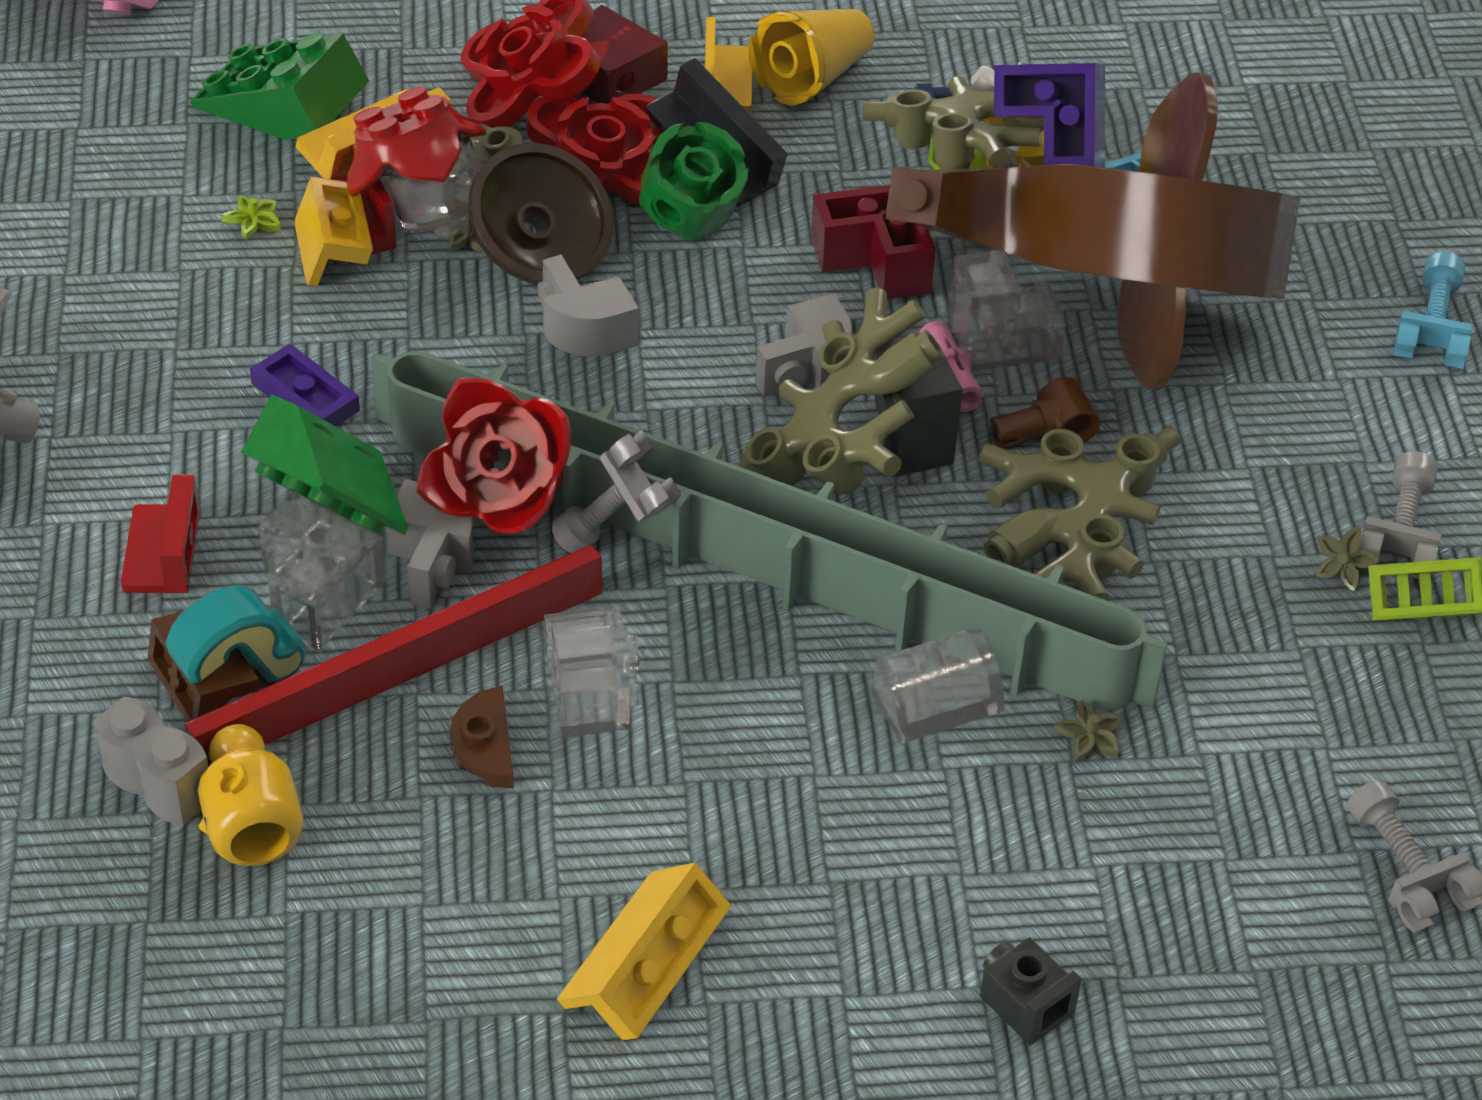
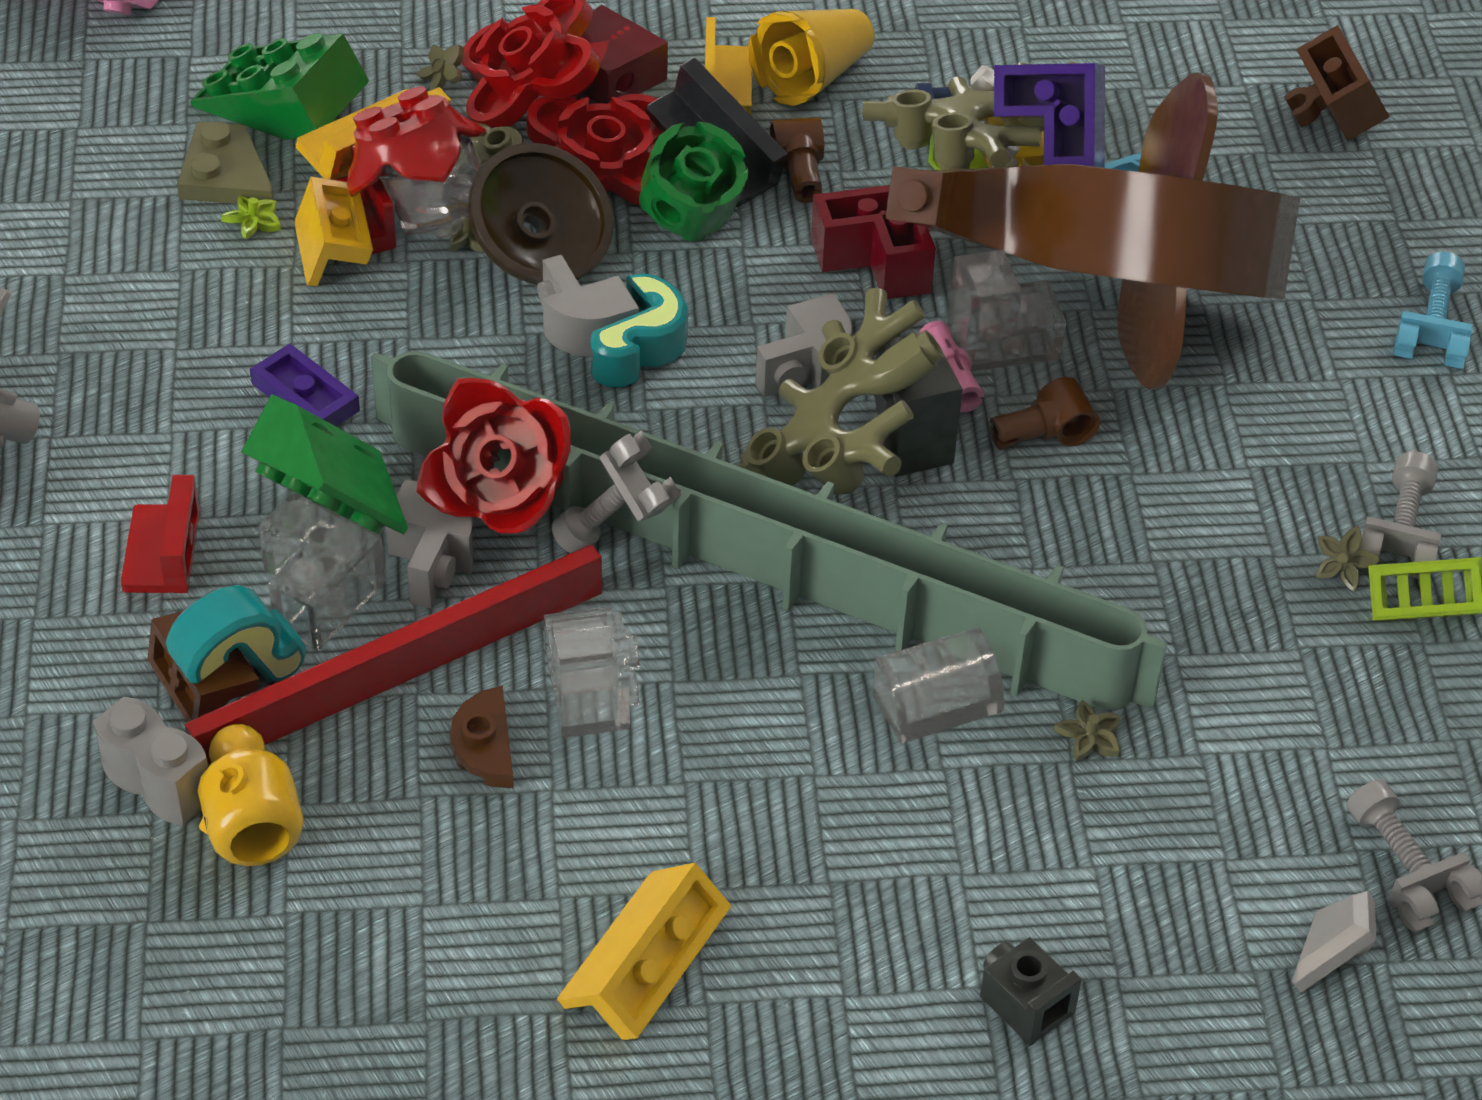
(222, 166): none -> olive wing
(443, 66): none -> olive plant
(643, 339): none -> teal animal
(805, 148): none -> reddish brown pin
(1089, 527): olive plant -> none
(1335, 937): none -> light grey piece
(1337, 85): none -> reddish brown brick

